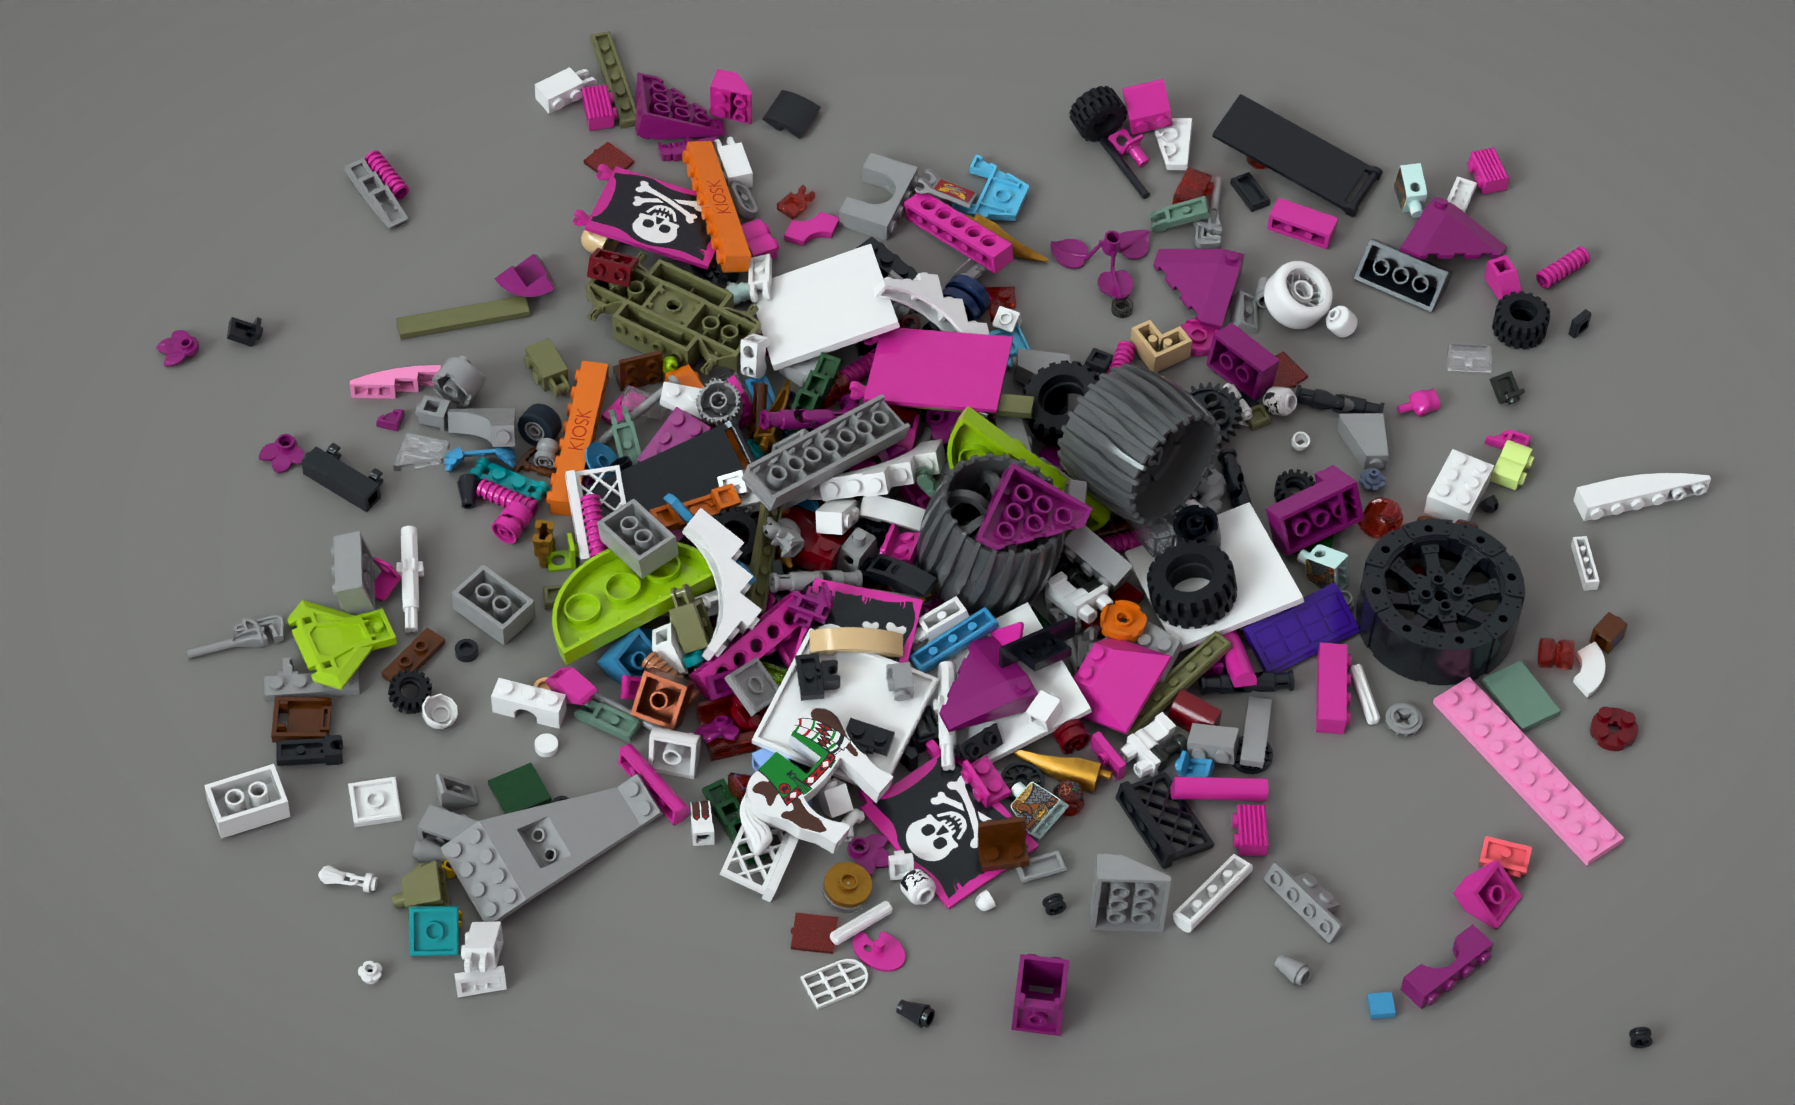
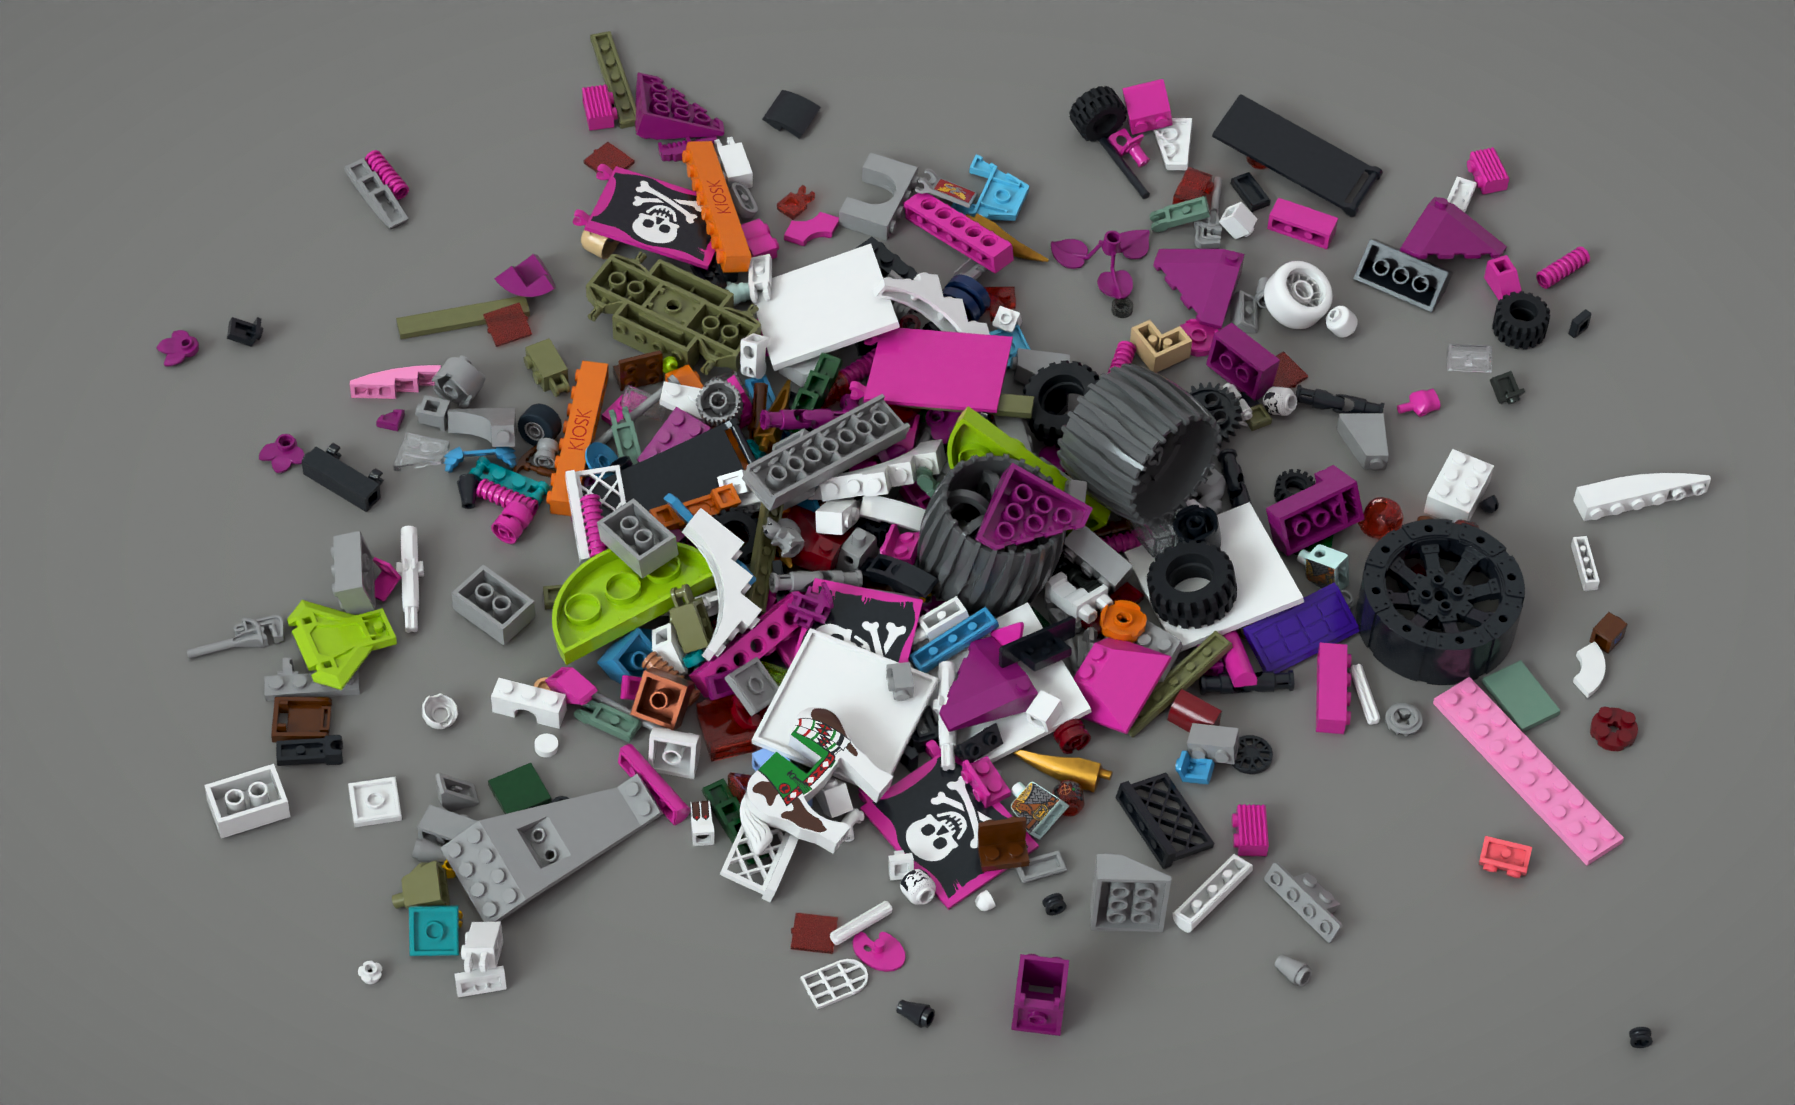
(330, 875): white piece -> none
(413, 678): black tyre -> none
(415, 654): reddish brown plate -> none
(466, 650): black tile -> none
(507, 324): none -> clear red piece
(543, 541): pearl gold animal -> none
(562, 88): white hinge -> none
(568, 554): lime bracket -> none
(611, 267): dark red bracket -> none
(721, 726): magenta plate -> none
(730, 97): dark pink slope -> none
(815, 677): black plate -> none
(846, 887): pearl gold piece -> none
(856, 640): tan slope -> none
(869, 737): black hinge -> none
(873, 853): magenta plate -> none
(1021, 776): black wheel -> none
(1099, 360): black tile -> none
(1108, 756): dark pink plate -> none
(1147, 748): white hips -> none
(1219, 789): dark pink brick -> none
(1238, 220): none -> white brick
(1255, 732): light grey slope -> none
(1297, 438): white hinge -> none
(1372, 479): sand blue plant -> none
(1381, 1005): dark azure tile -> none
(1411, 189): light aqua torso -> none
(1426, 983): magenta arch -> none
(1488, 894): dark pink slope -> none
(1500, 440): dark pink tile -> none
(1512, 465): yellowish green brick -> none
(1556, 653): clear red wheel -> none

